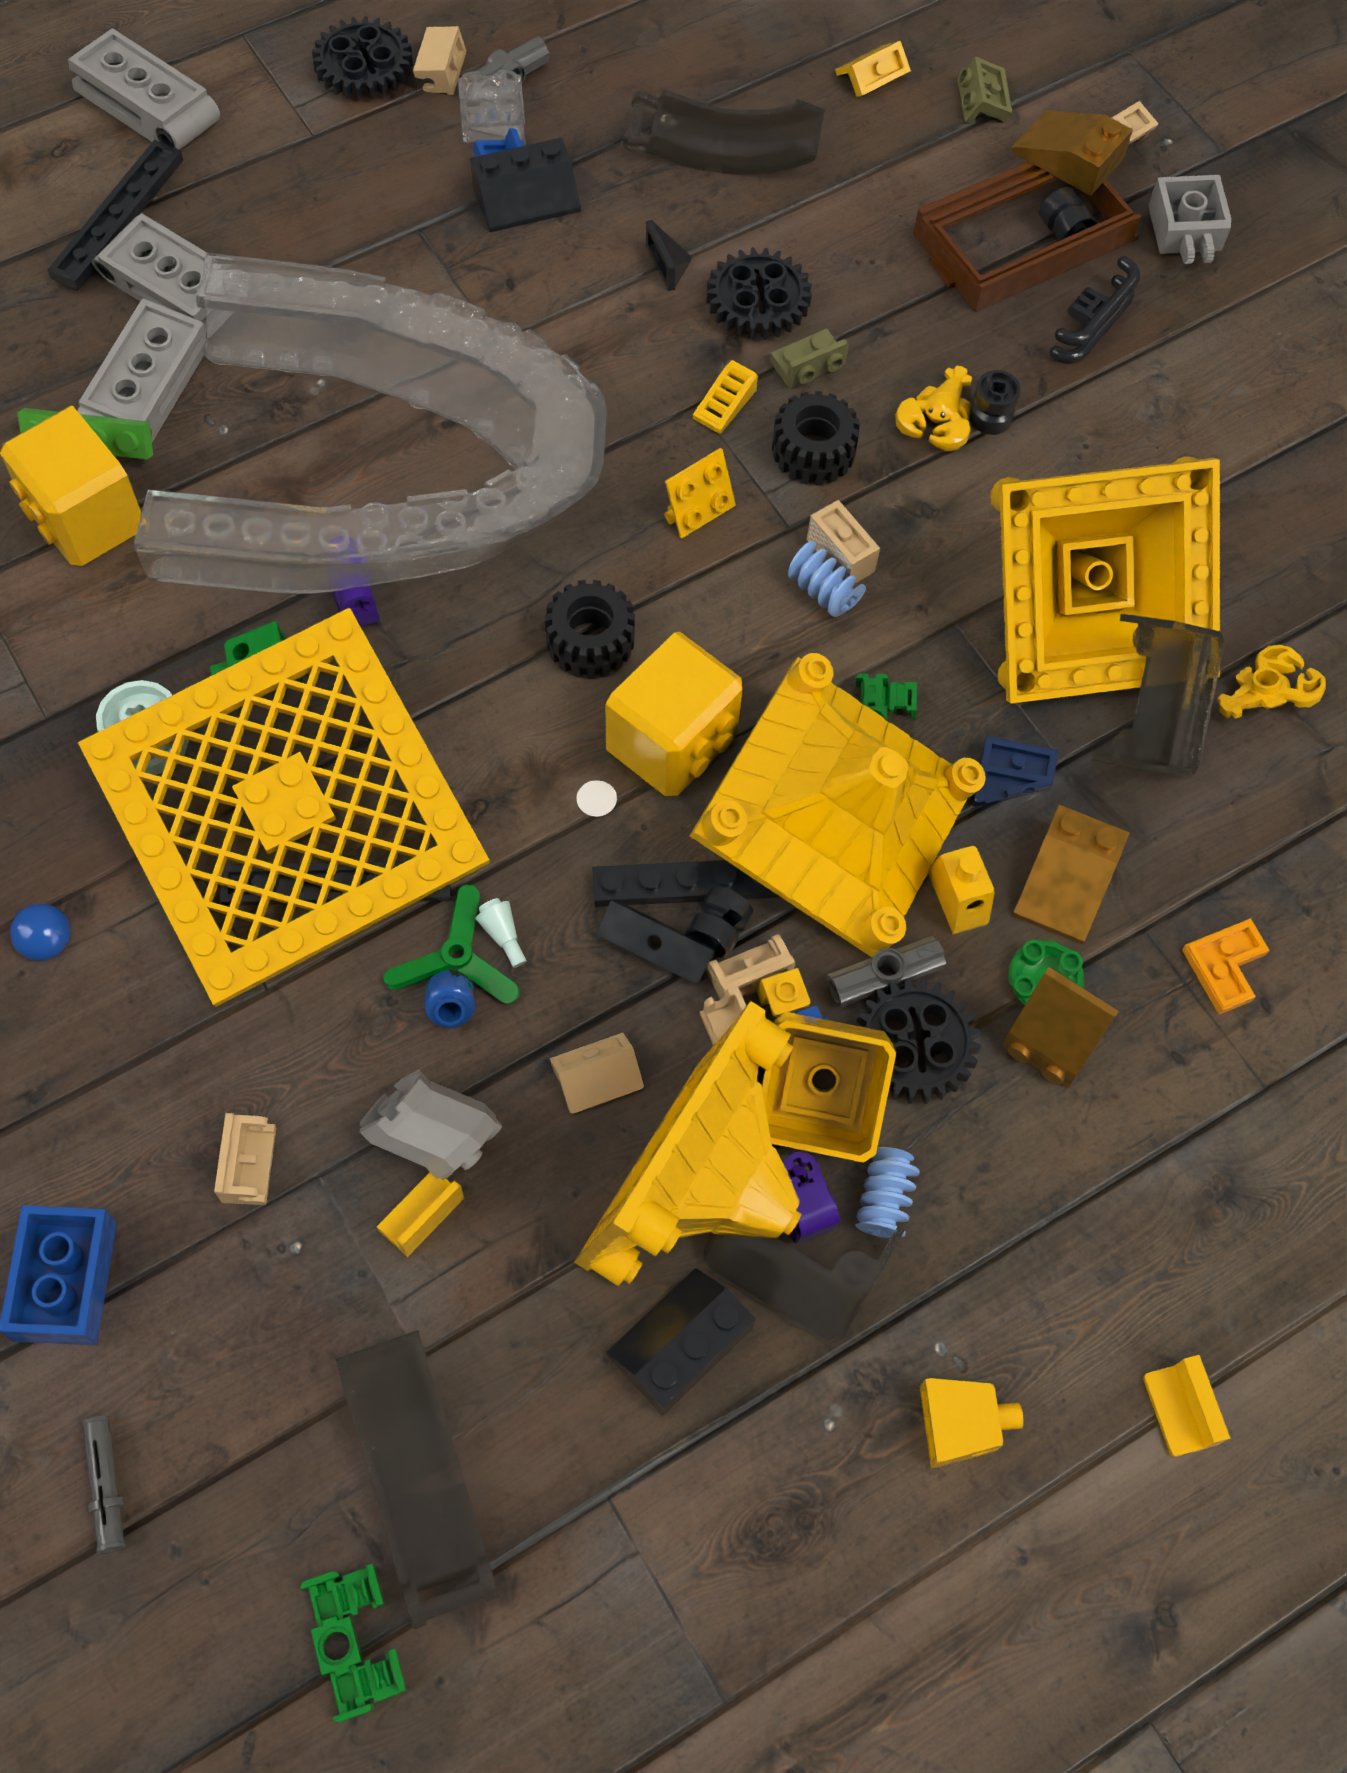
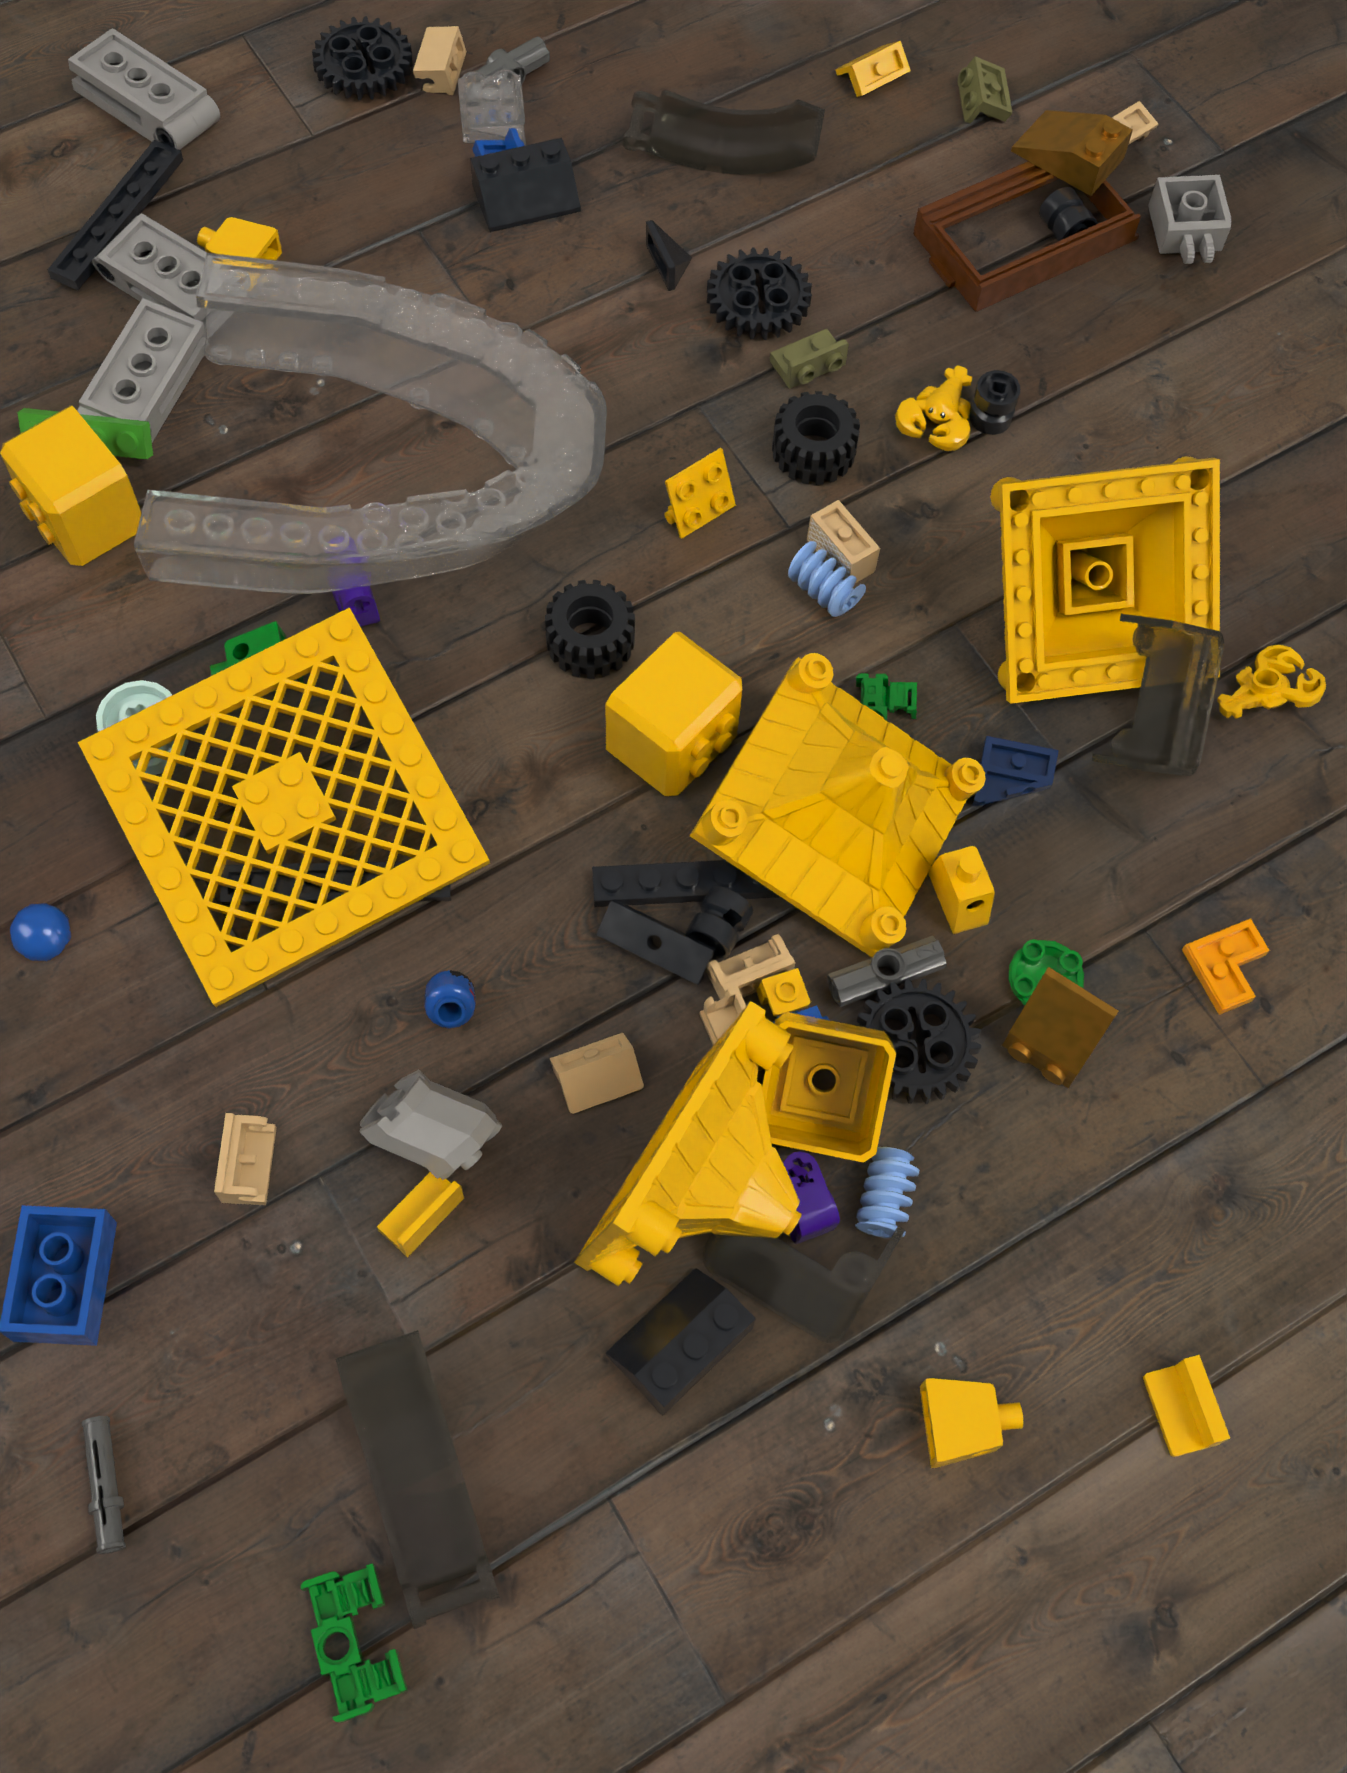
(241, 239): none -> yellow torso
(469, 964): green piece -> none
(499, 924): light aqua cone -> none
(596, 798): white sticker -> none
(736, 379): yellow slope -> none
(1071, 874): pearl gold slope -> none
(1096, 313): black piece -> none

